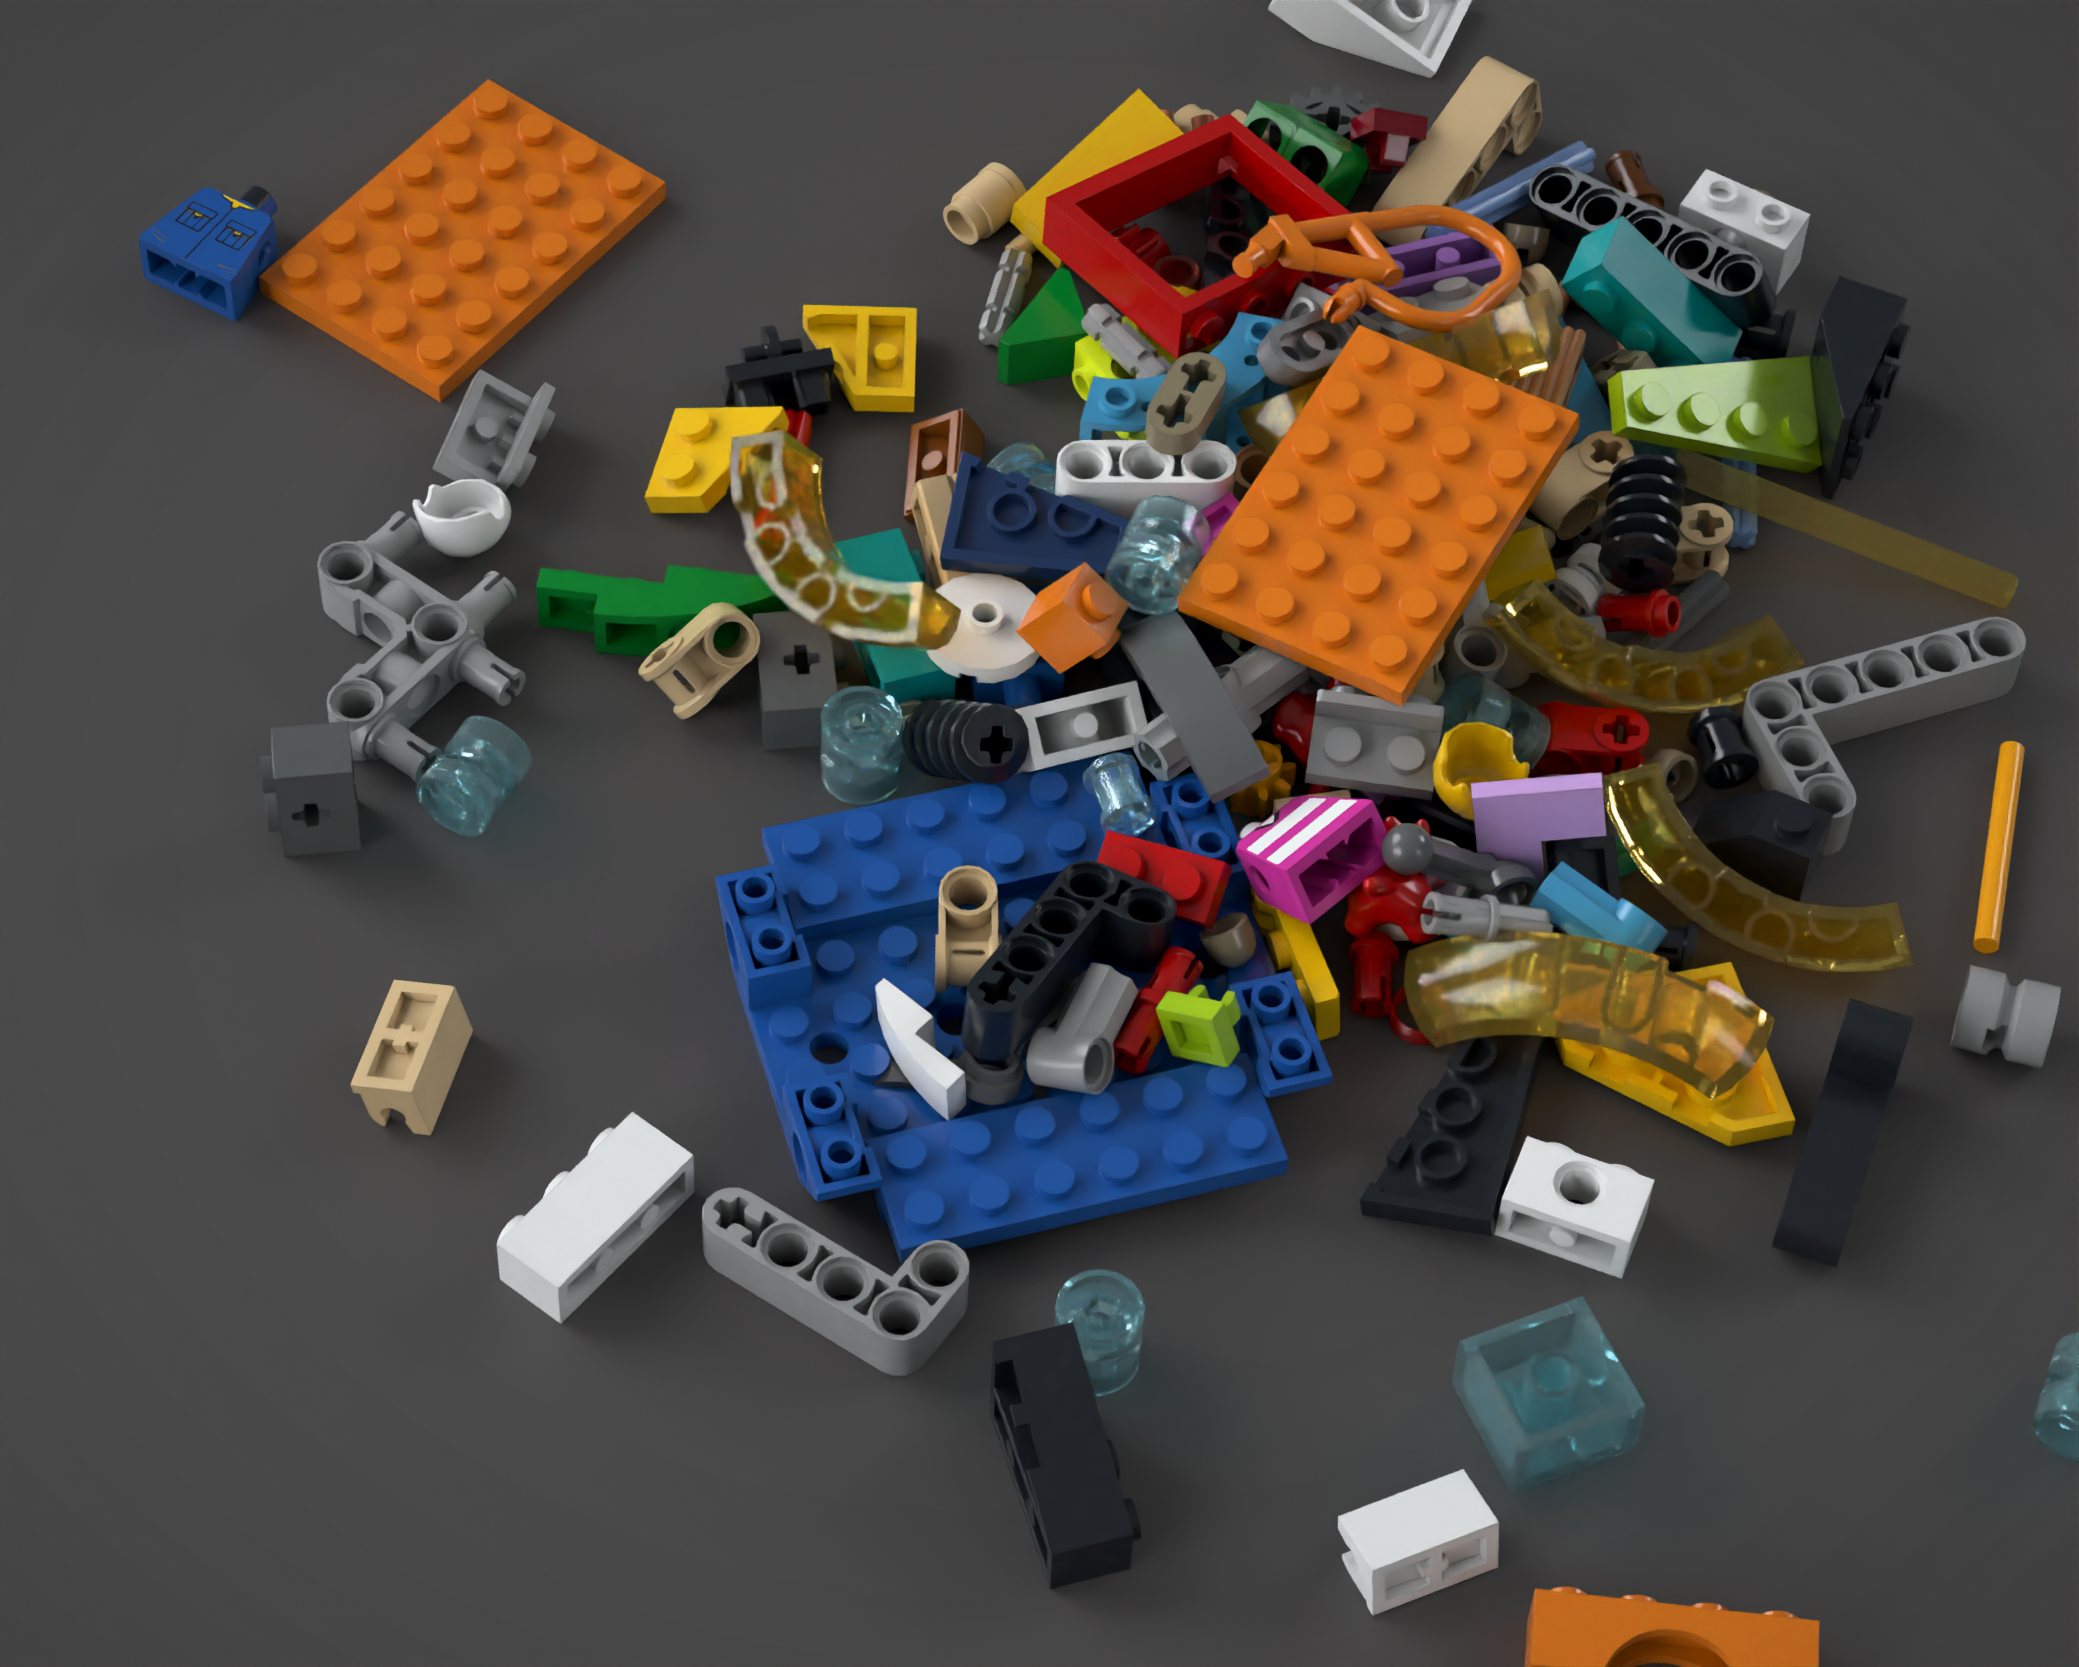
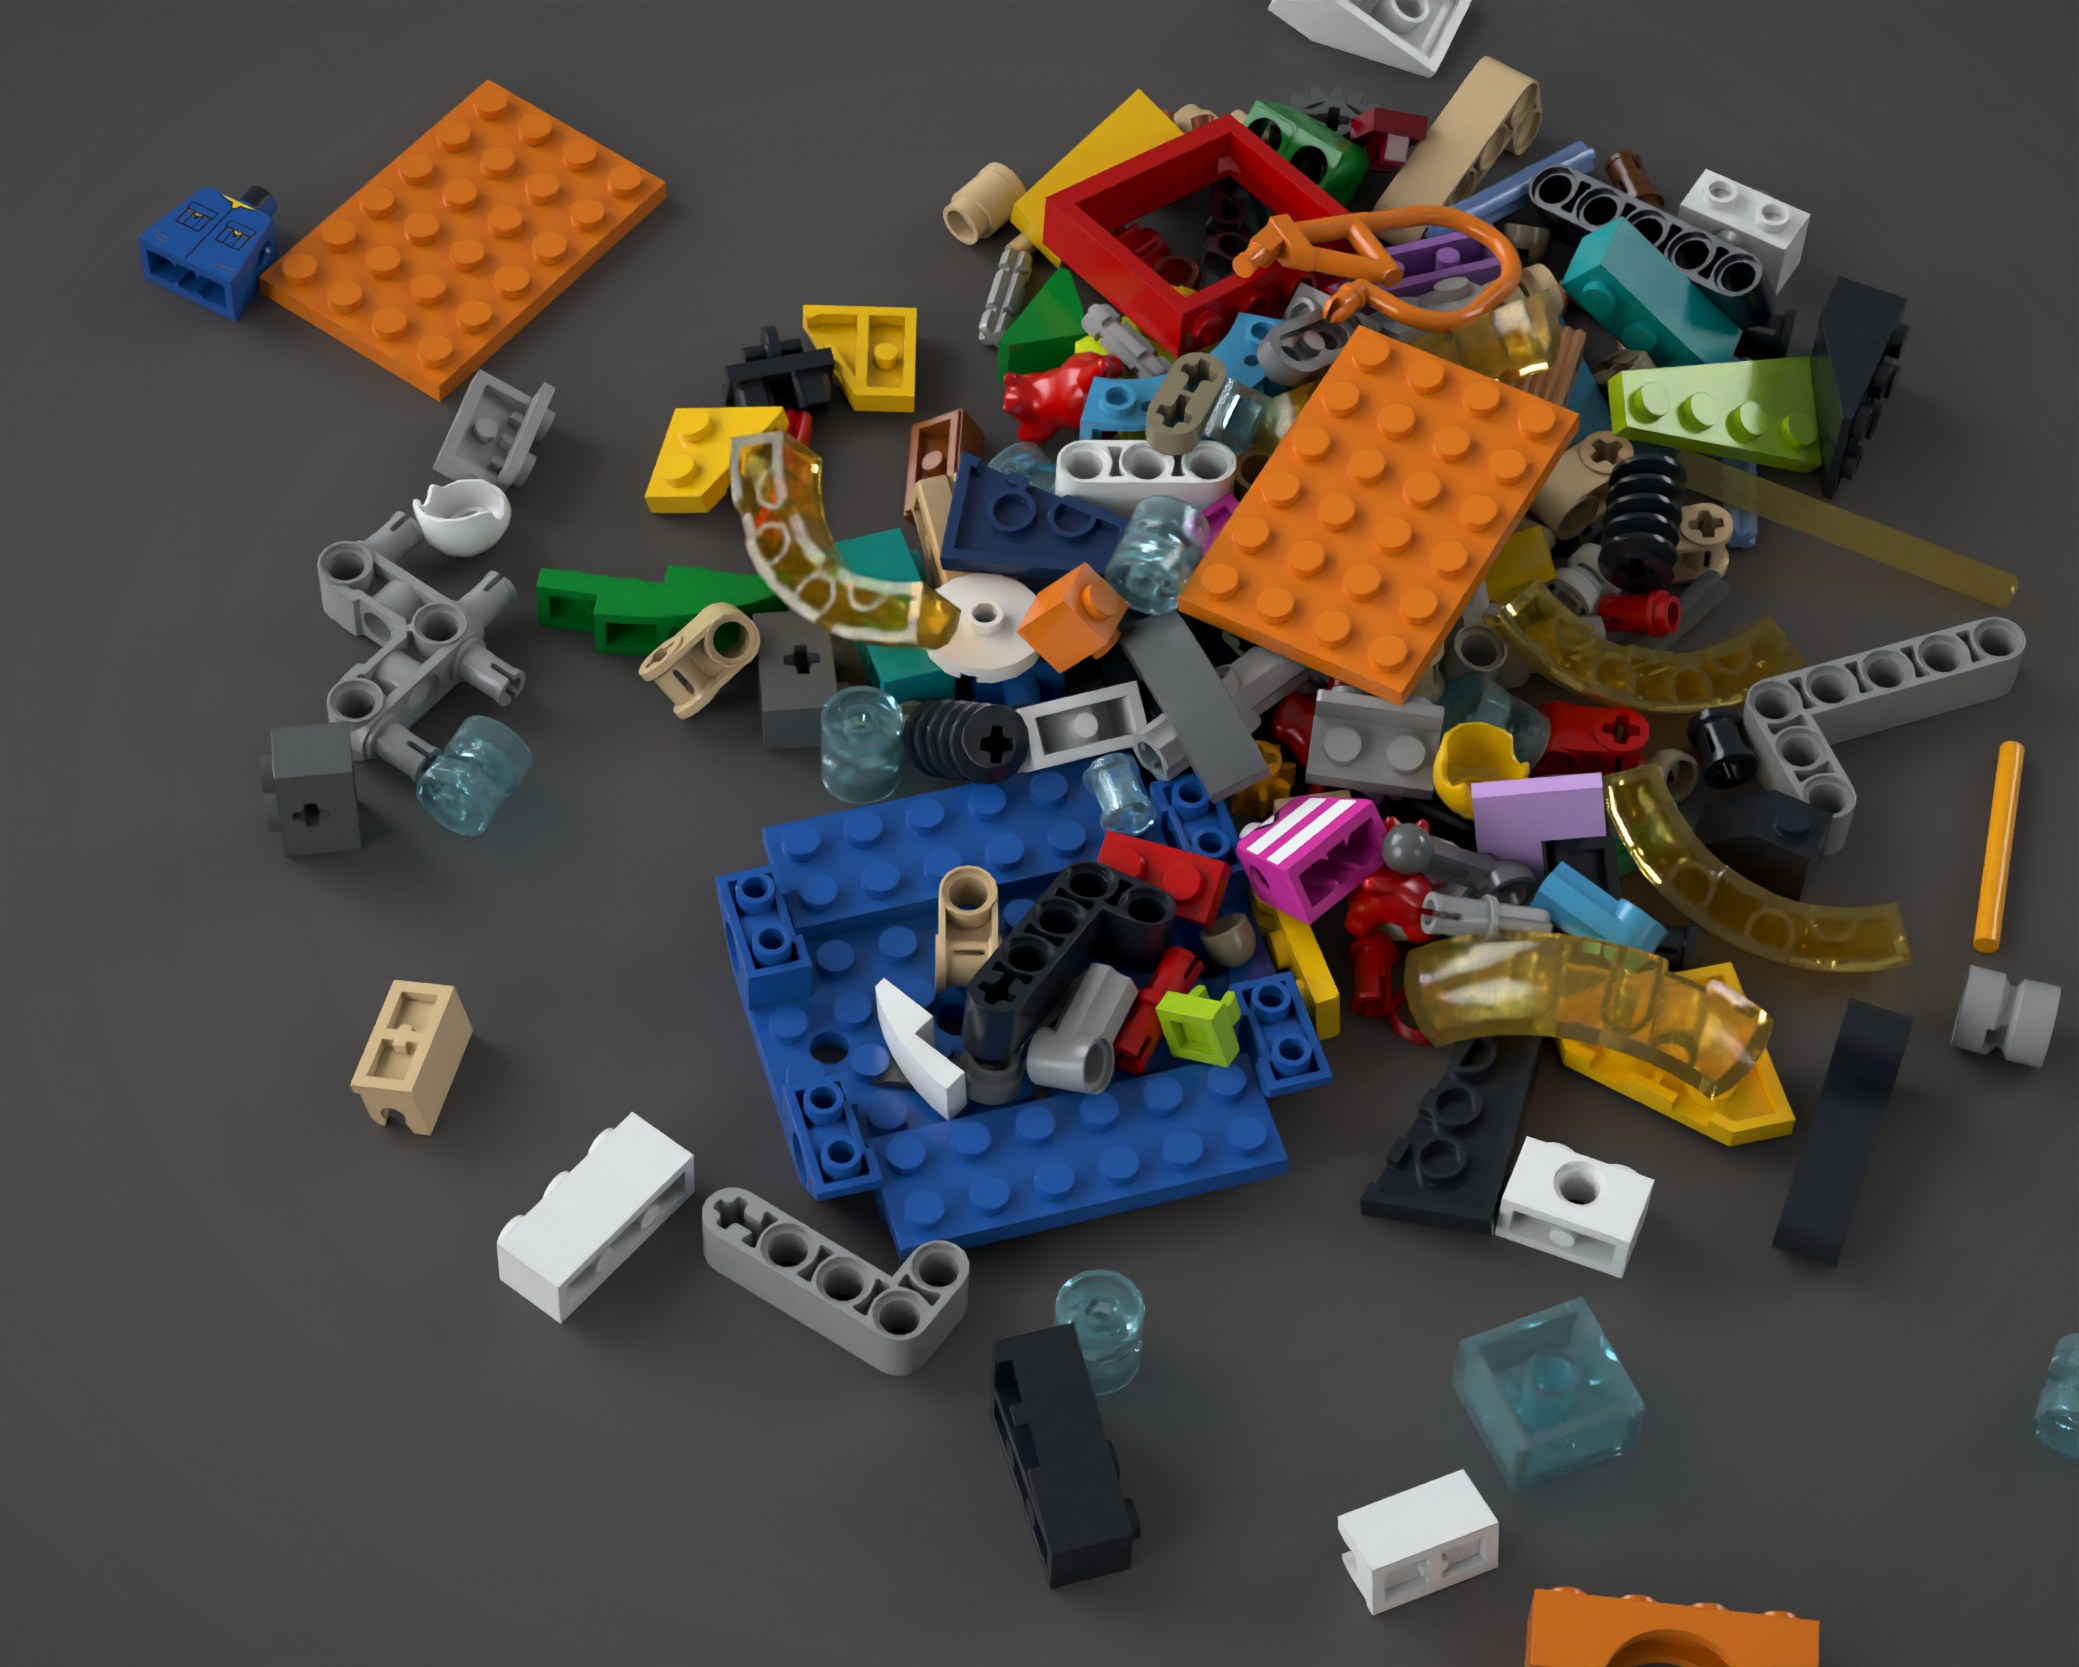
(1057, 397): none -> red animal
(1237, 415): none -> clear light blue slope

